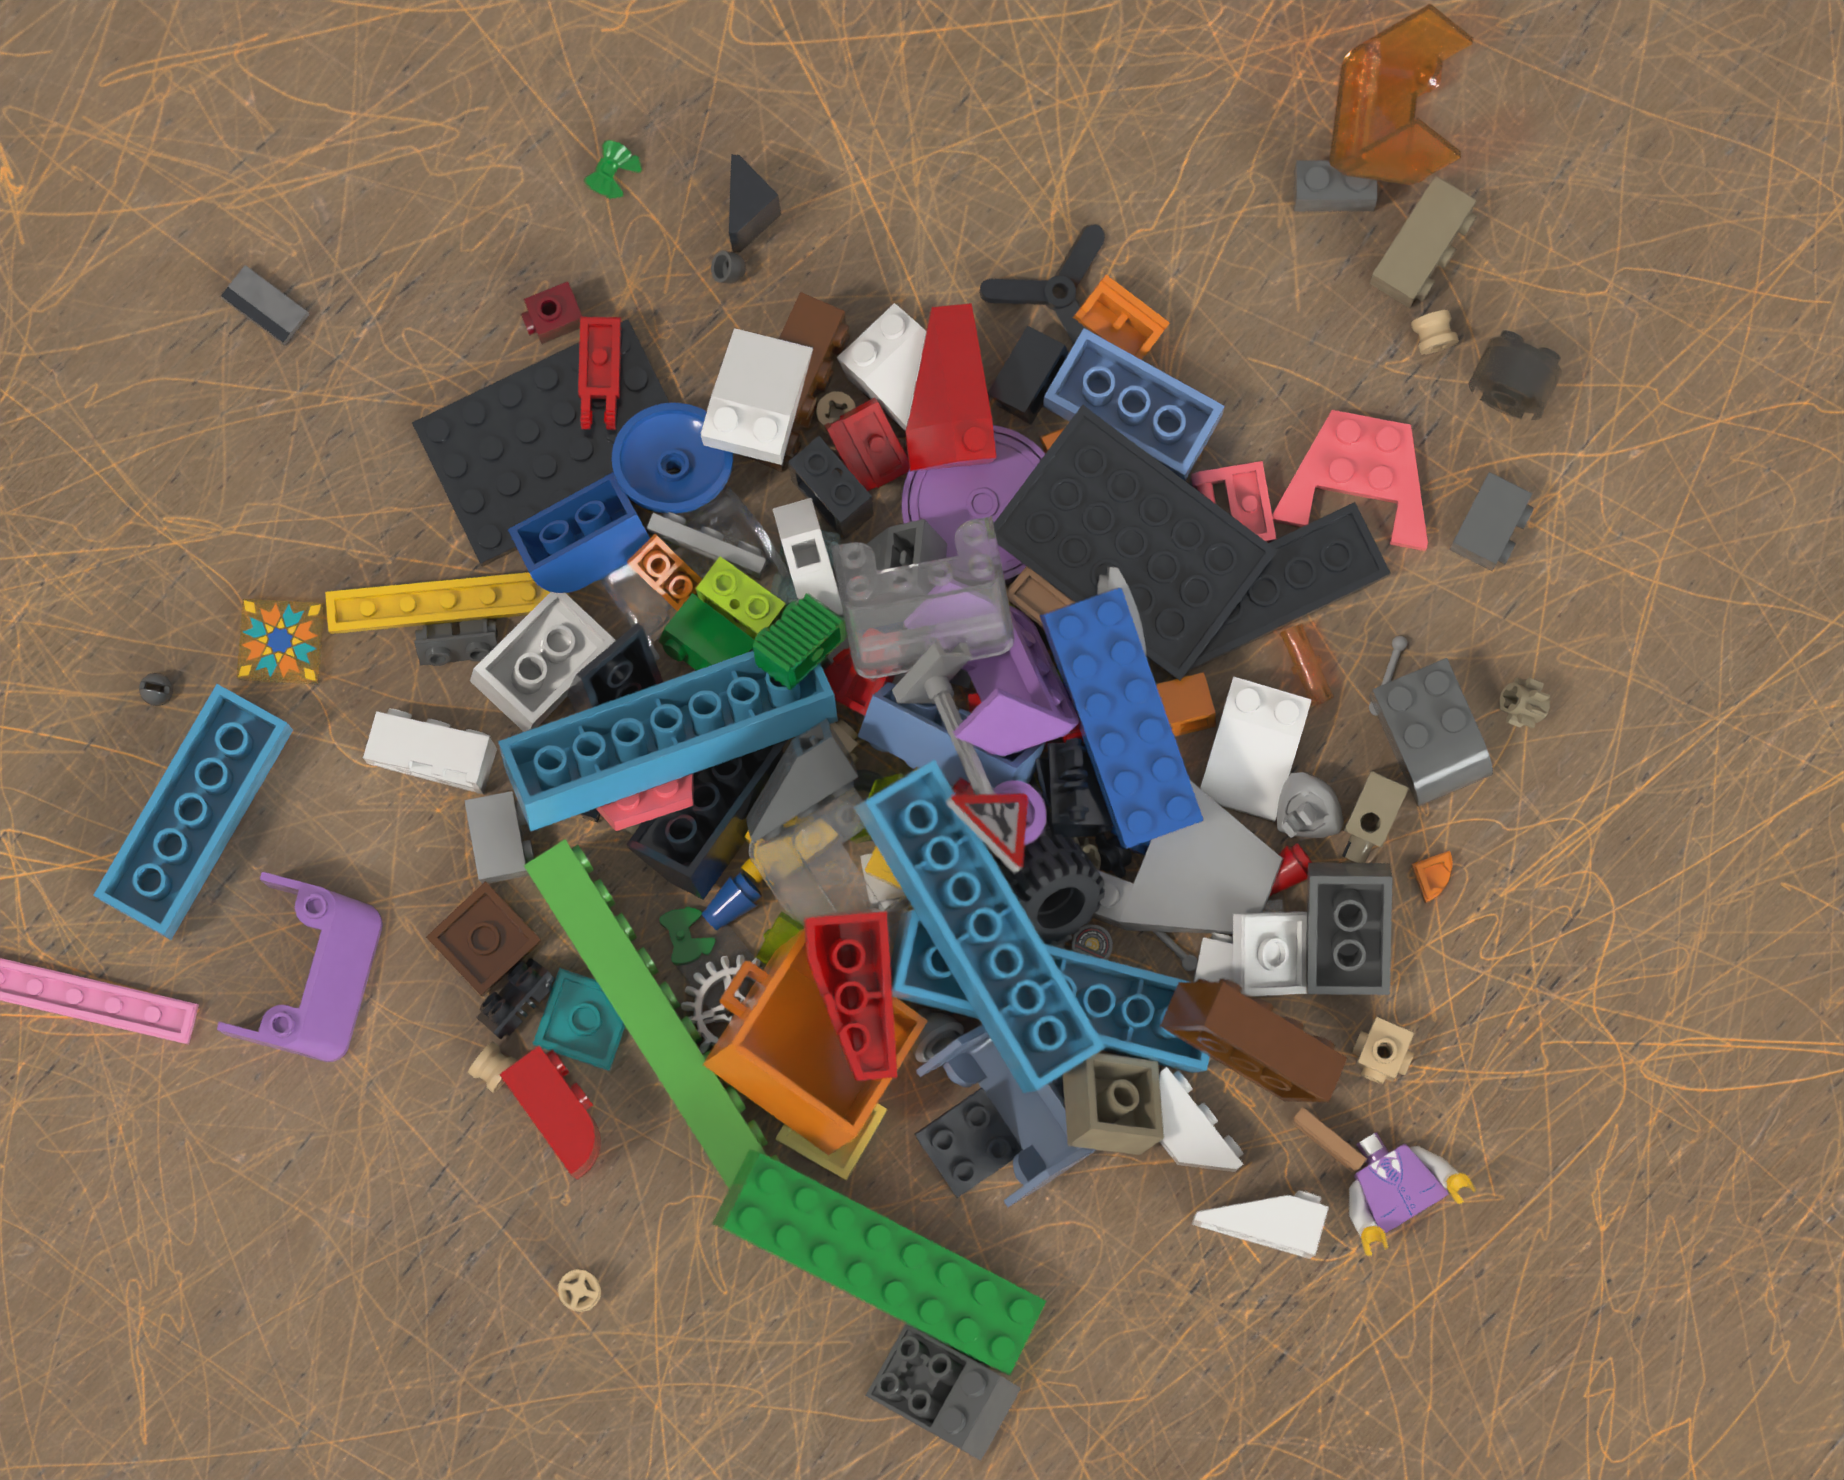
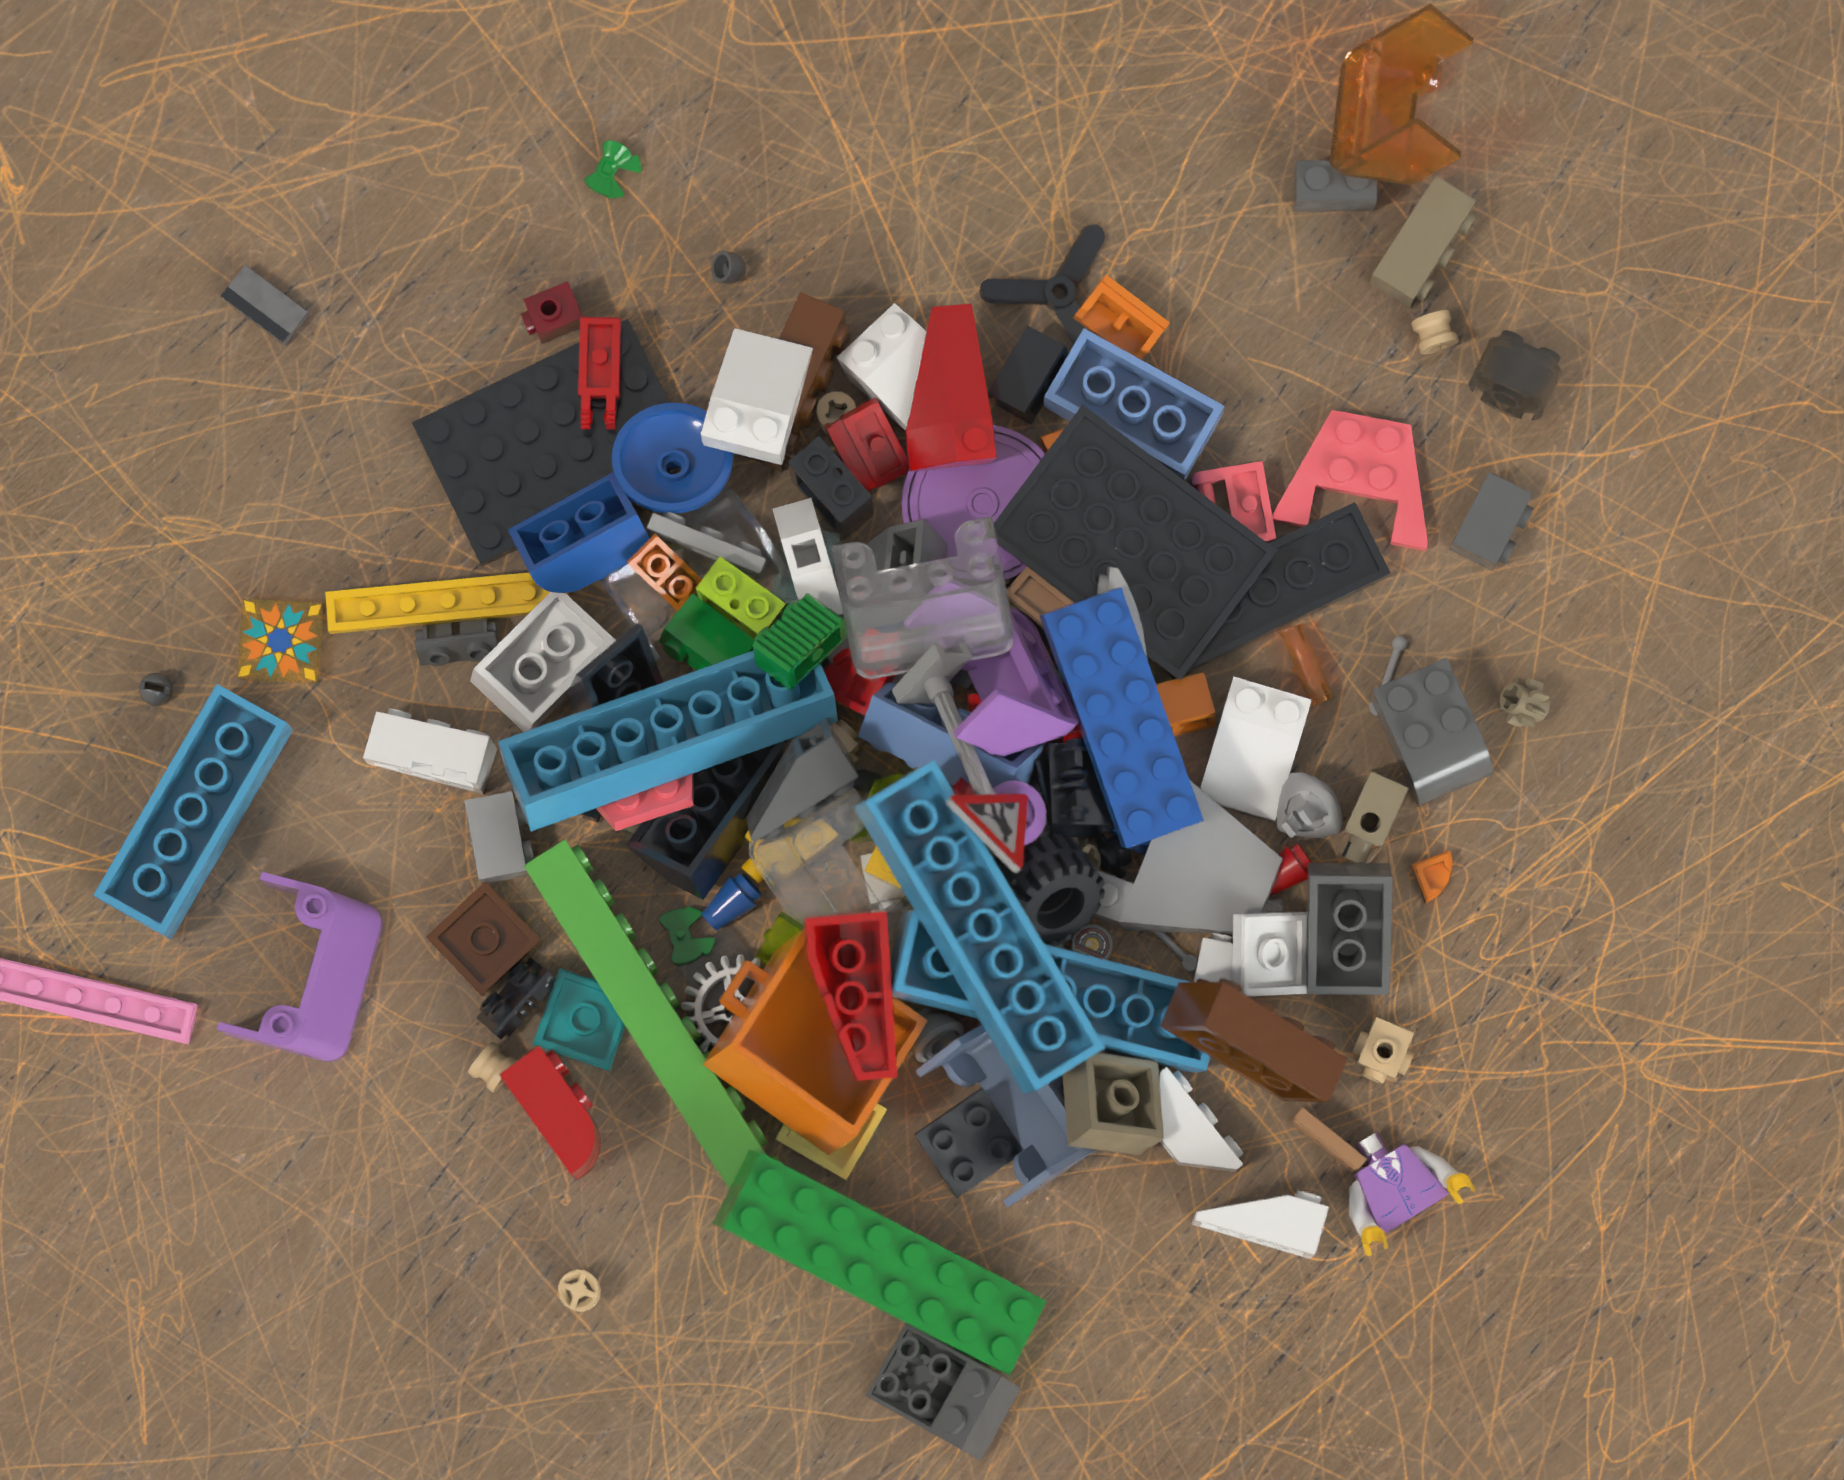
(752, 204): black slope -> none

